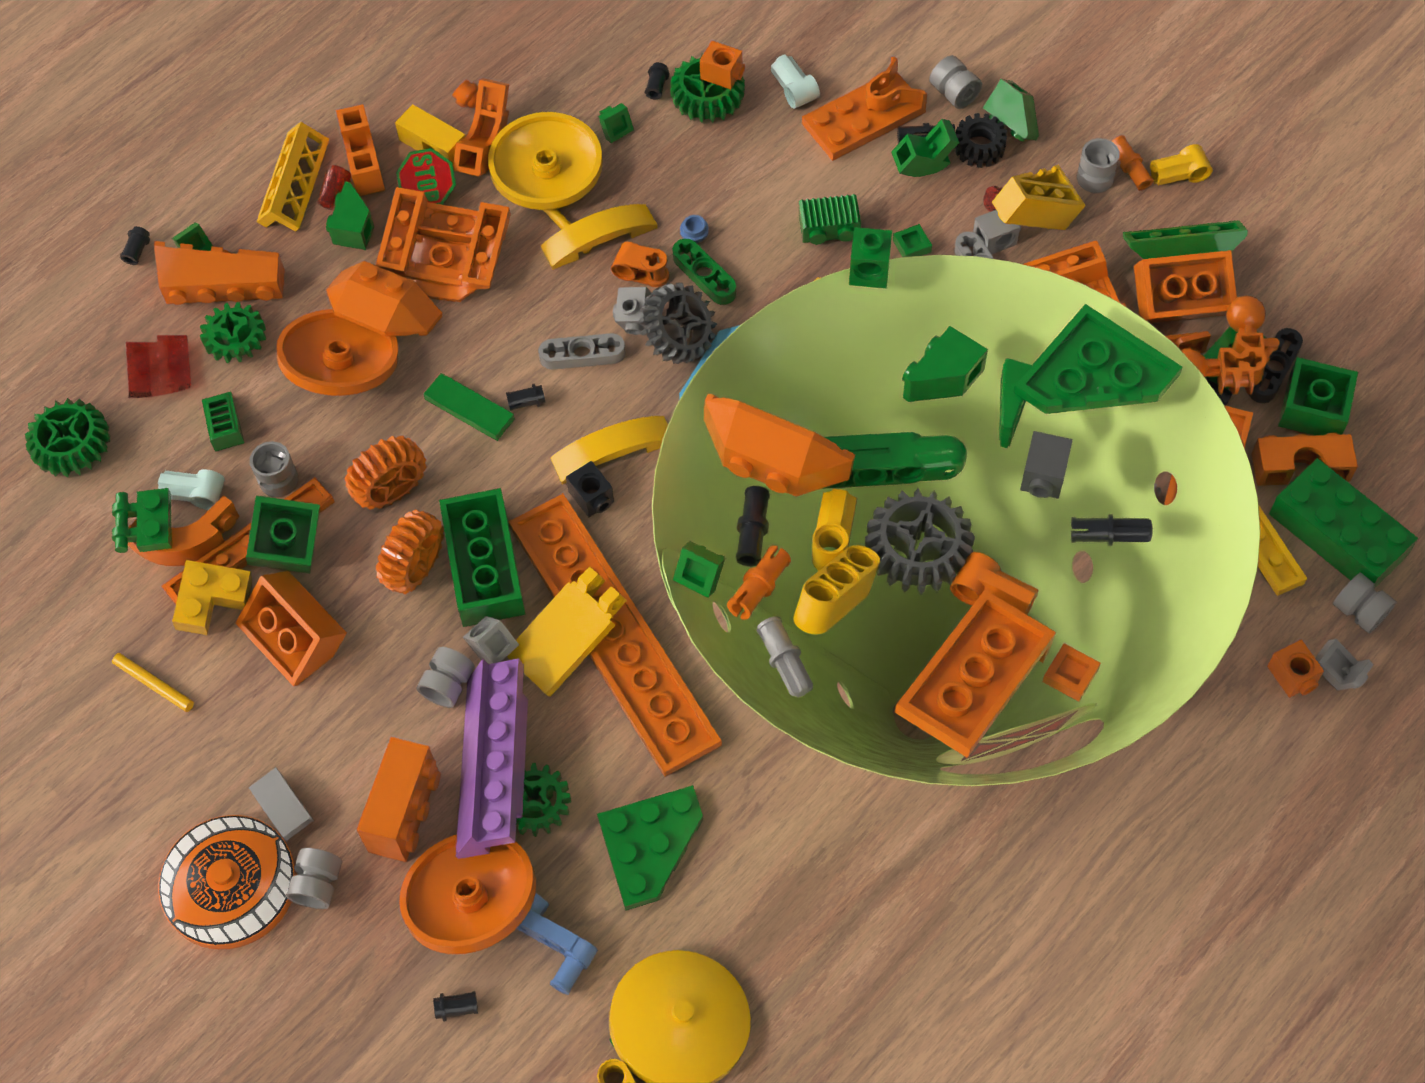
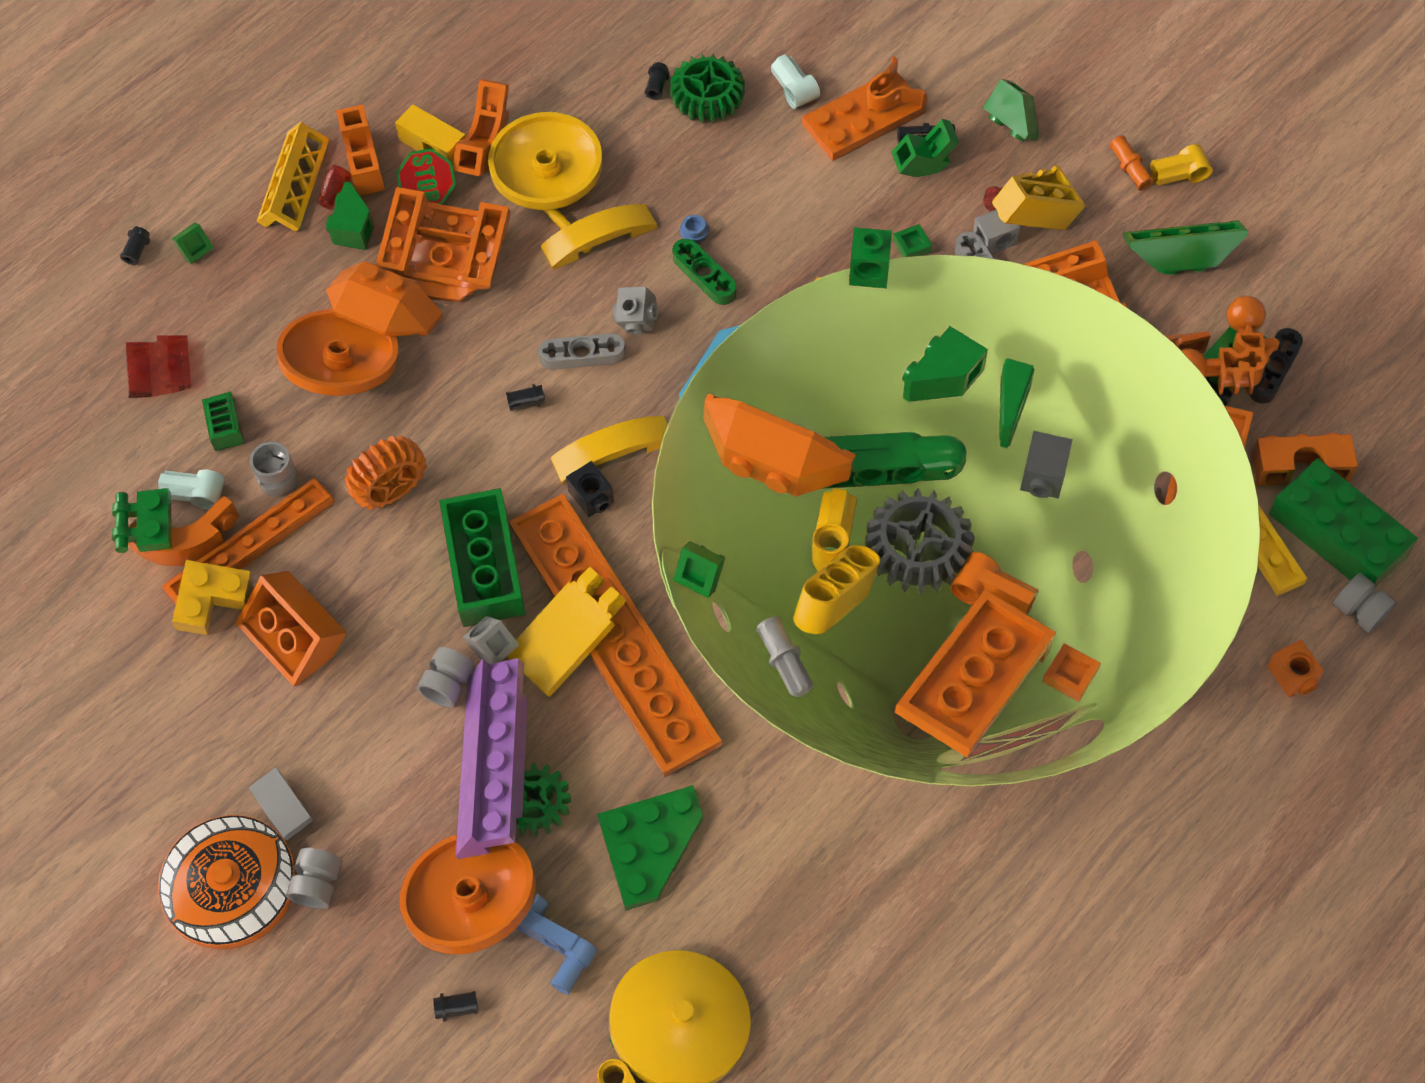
(67, 447): green gear -> none
(153, 682): yellow bar -> none
(217, 274): orange wedge -> none
(247, 332): green gear -> none
(282, 534): green brick -> none
(399, 799): orange brick -> none
(410, 551): orange gear -> none
(466, 94): orange plate -> none
(469, 406): green tile -> none
(615, 122): green tile -> none
(638, 262): orange piece -> none
(666, 332): dark grey gear -> none
(721, 65): orange brick -> none
(752, 526): black pin -> none
(759, 582): orange pin -> none
(828, 218): green brick -> none
(955, 81): light grey wheel -> none
(981, 128): black tyre -> none
(1096, 367): green plate -> none
(1098, 165): light grey wheel -> none
(1111, 530): black axle -> none
(1185, 286): orange brick -> none
(1317, 398): green brick -> none
(1341, 667): light grey bracket -> none

